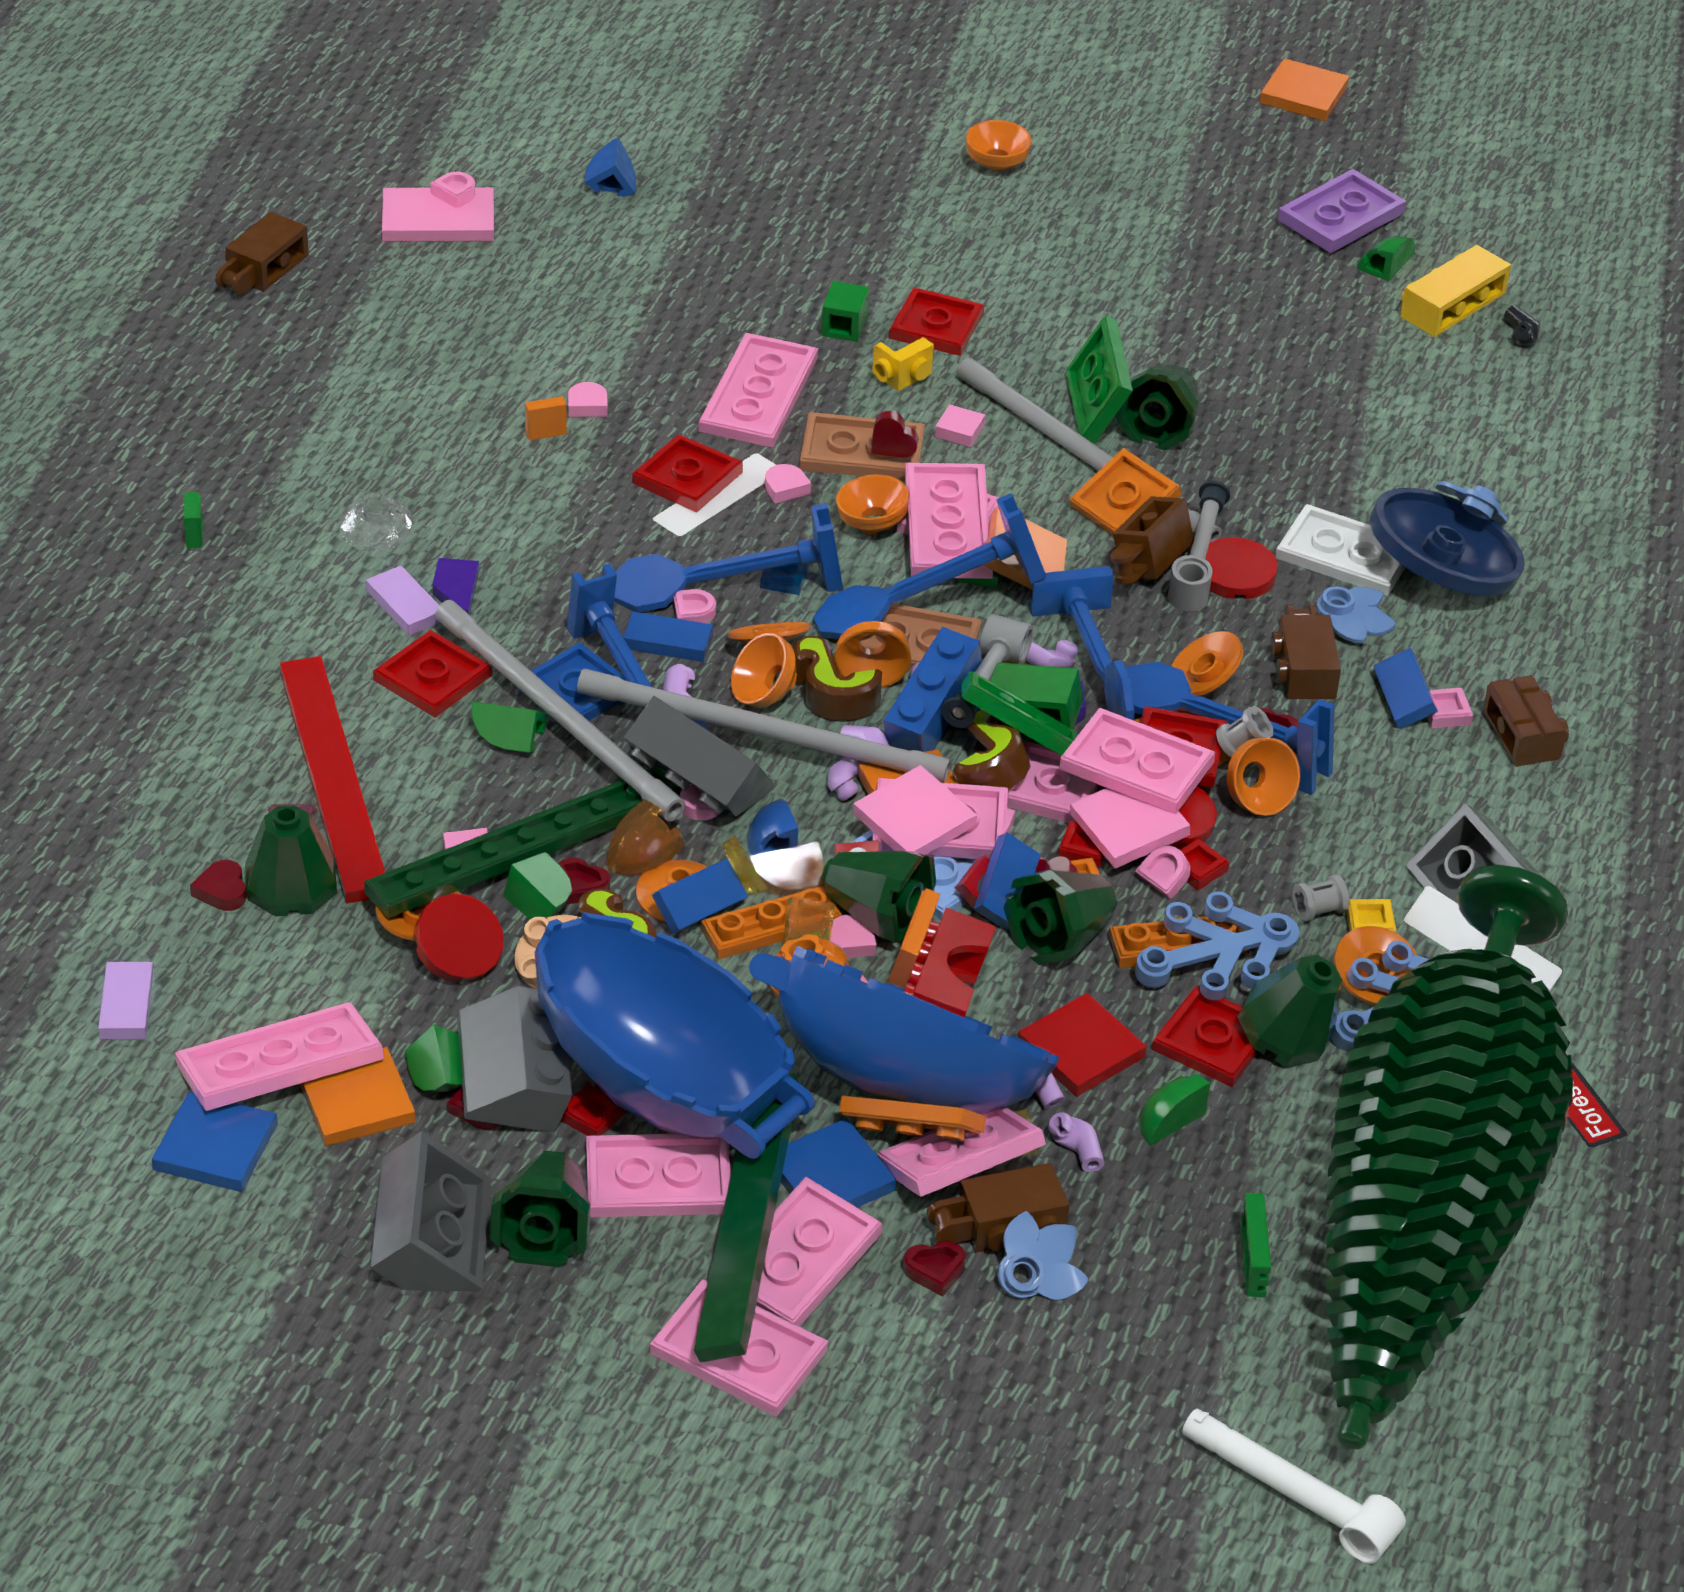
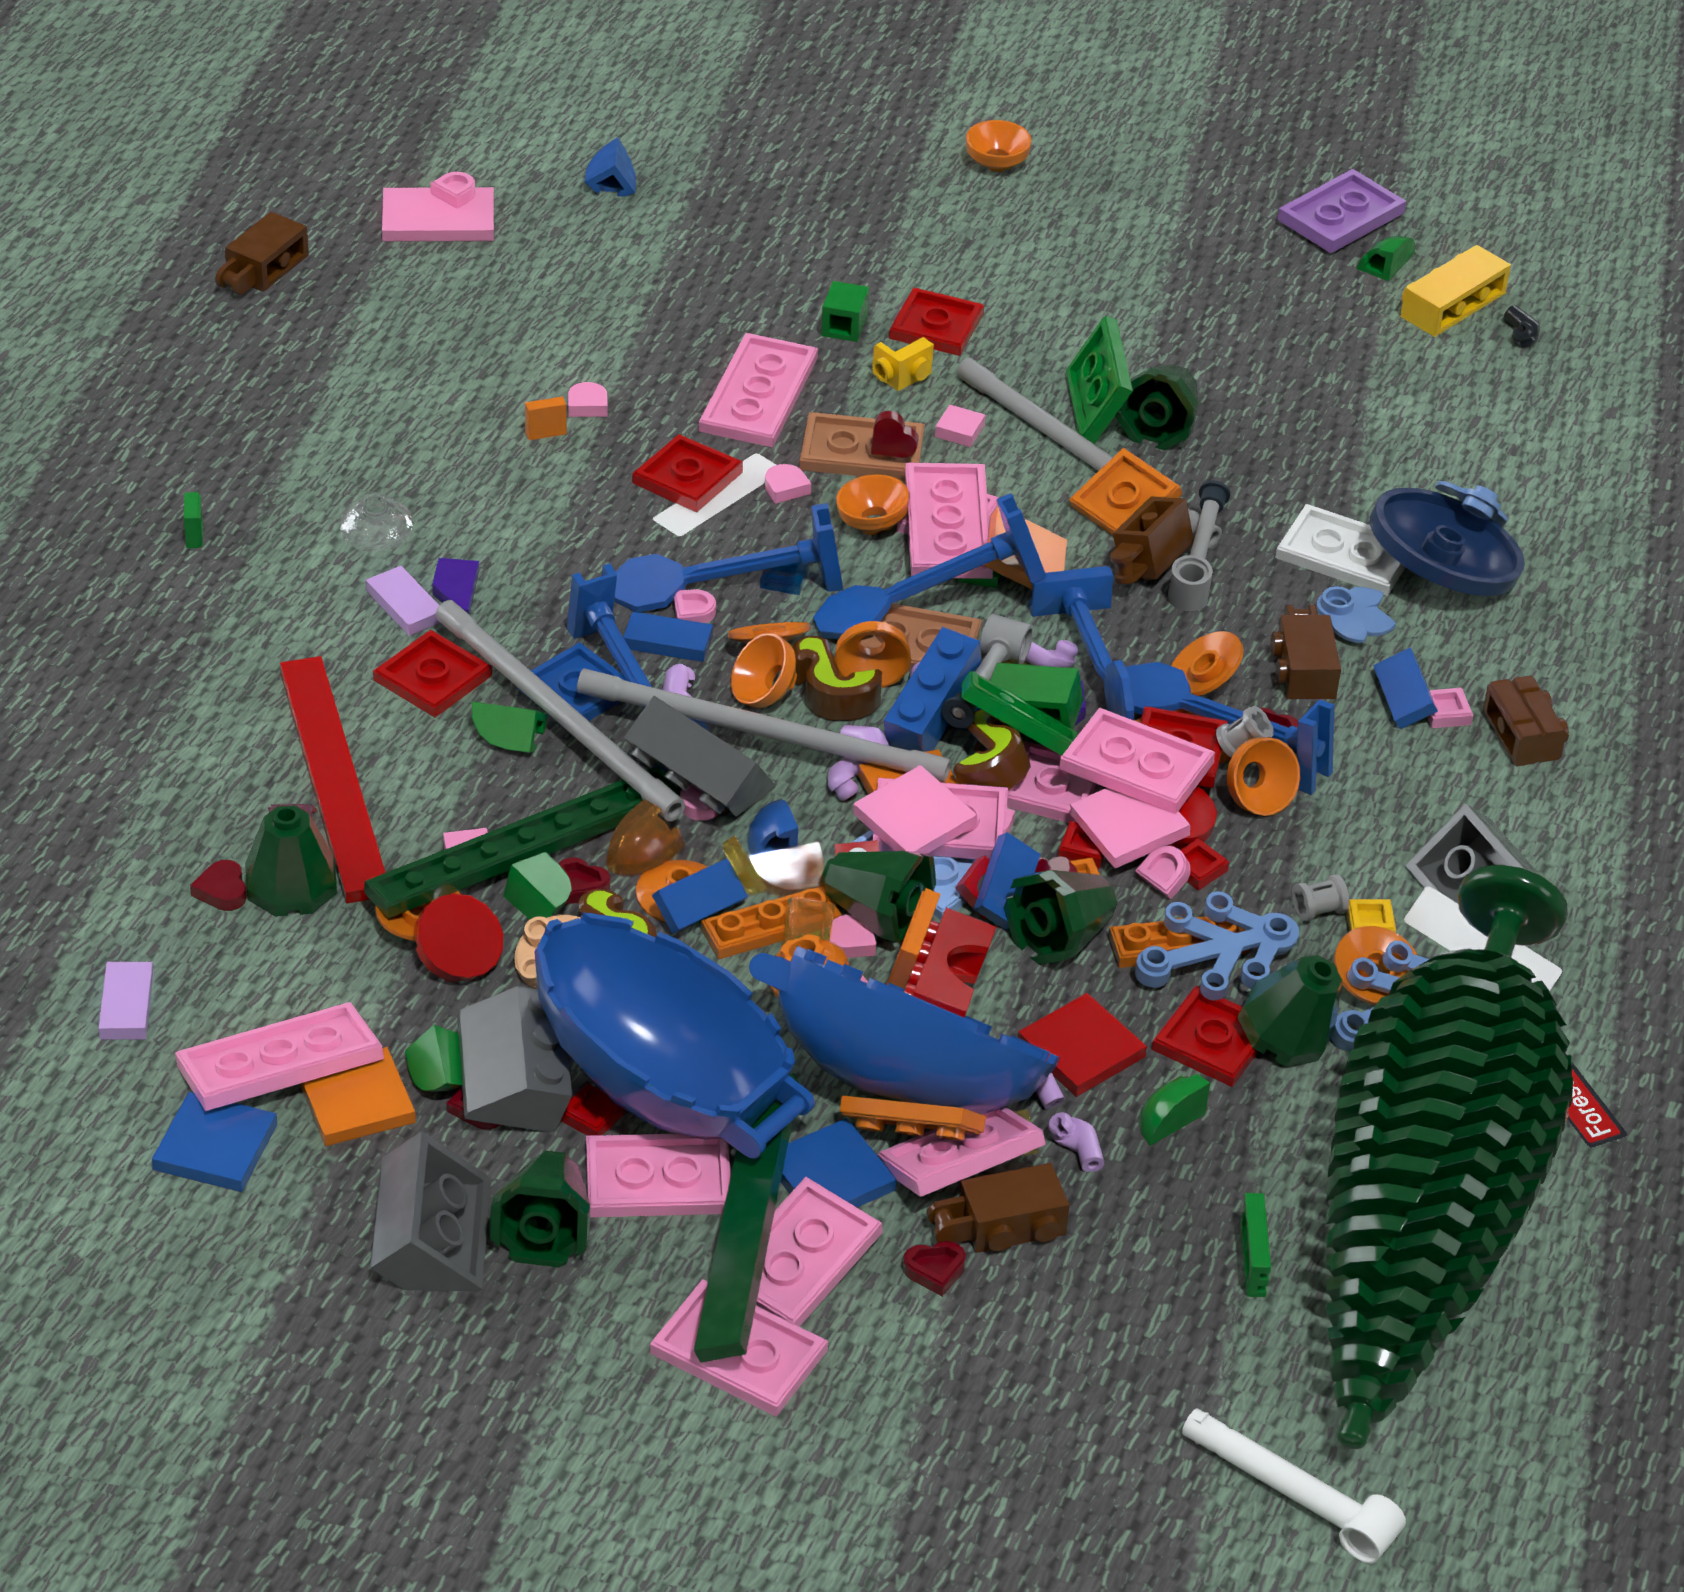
(1044, 1256): medium blue plate -> none
(1241, 567): red tile -> none
(1304, 89): orange tile -> none

